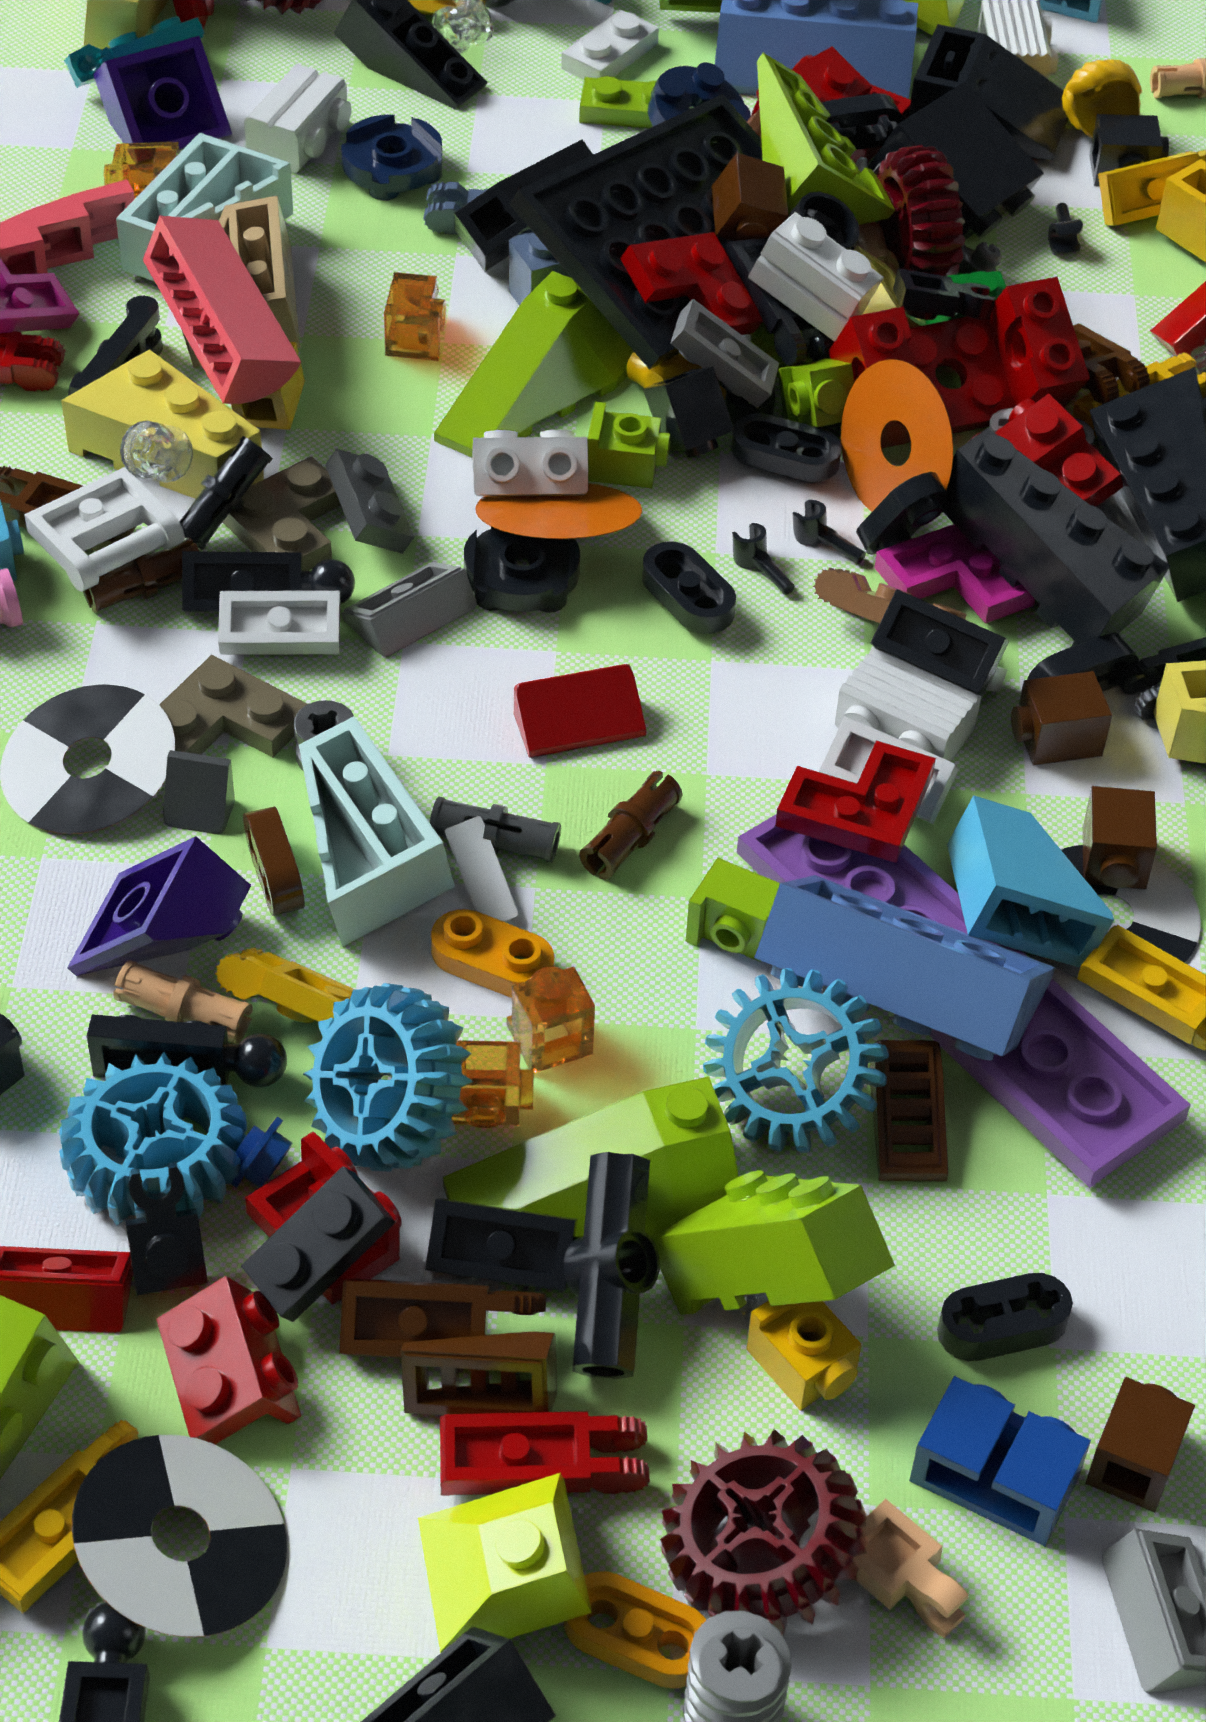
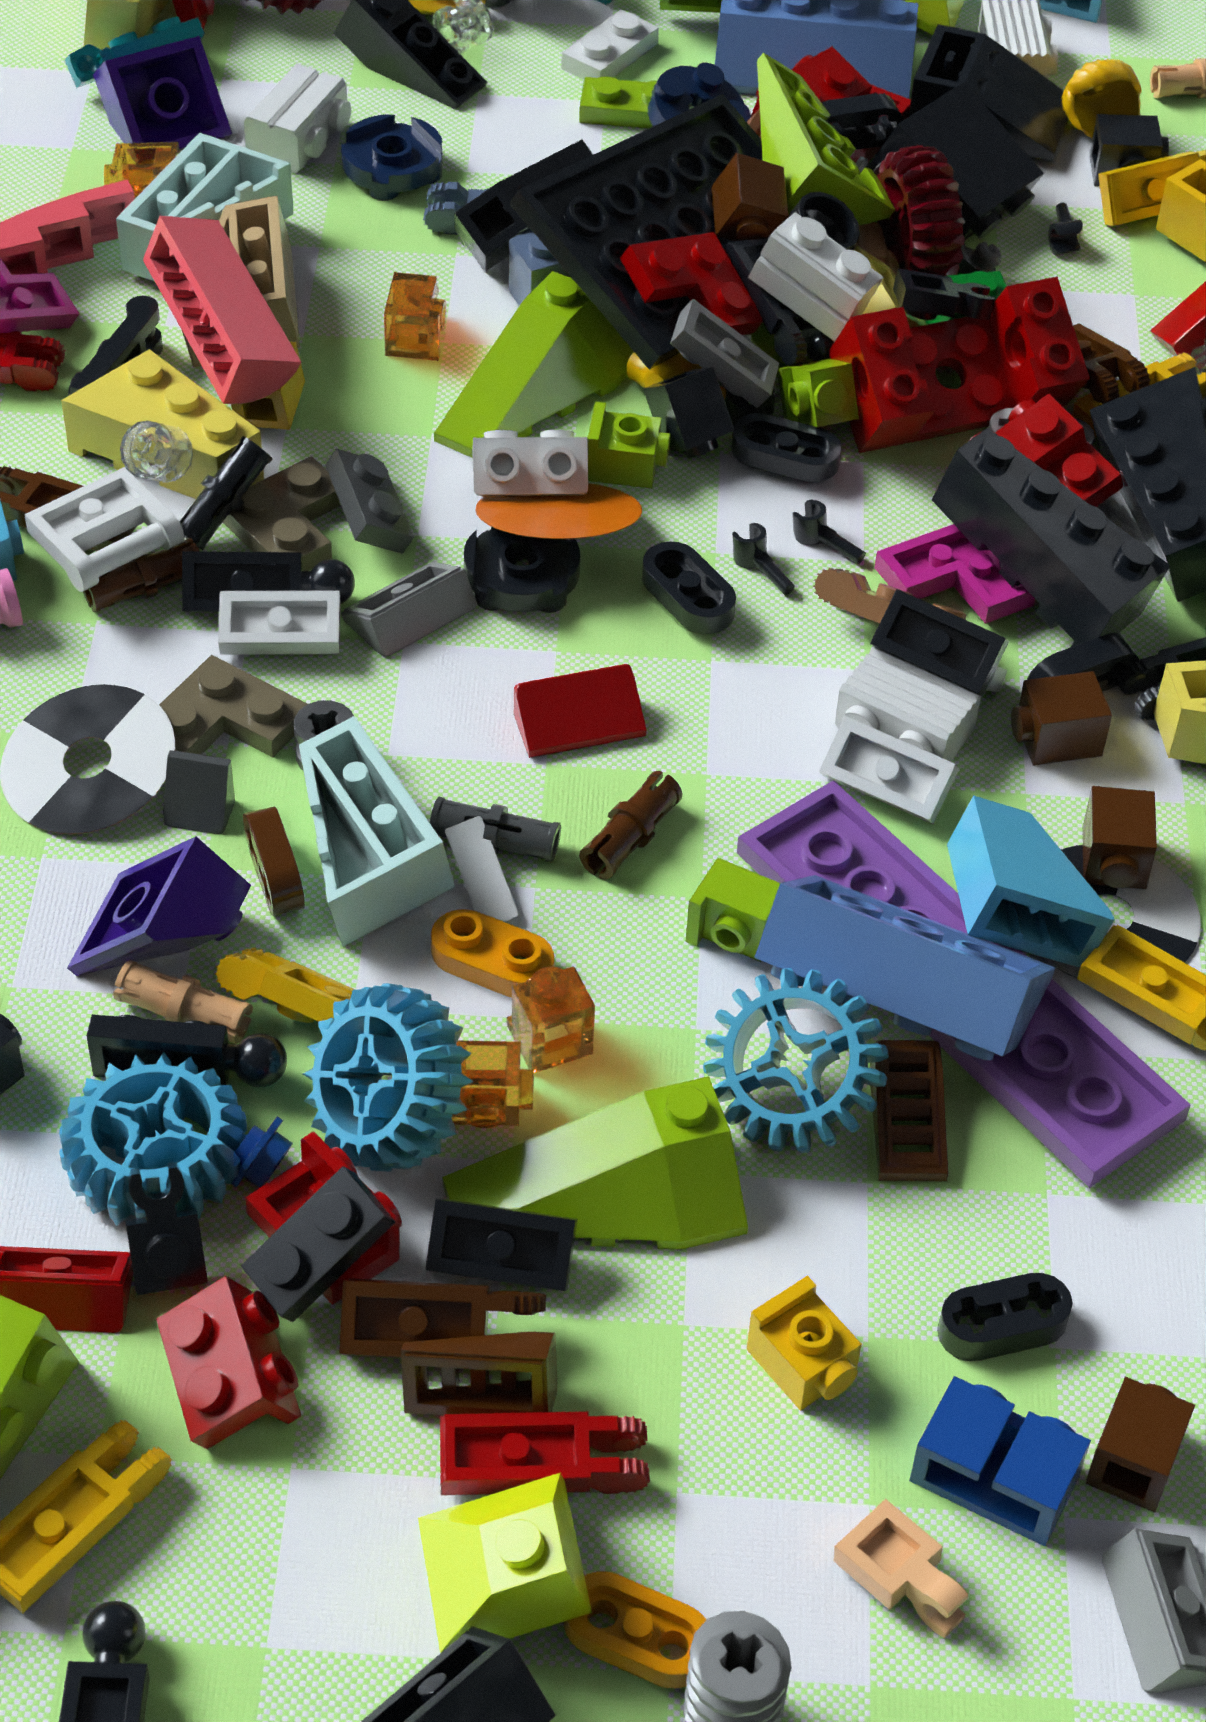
(167, 1595): sticker -> none
(611, 1266): black piece -> none
(775, 1239): lime wedge -> none
(776, 1494): dark red gear -> none
(861, 815): red plate -> none
(885, 394): orange sticker -> none
(903, 512): black plate -> none

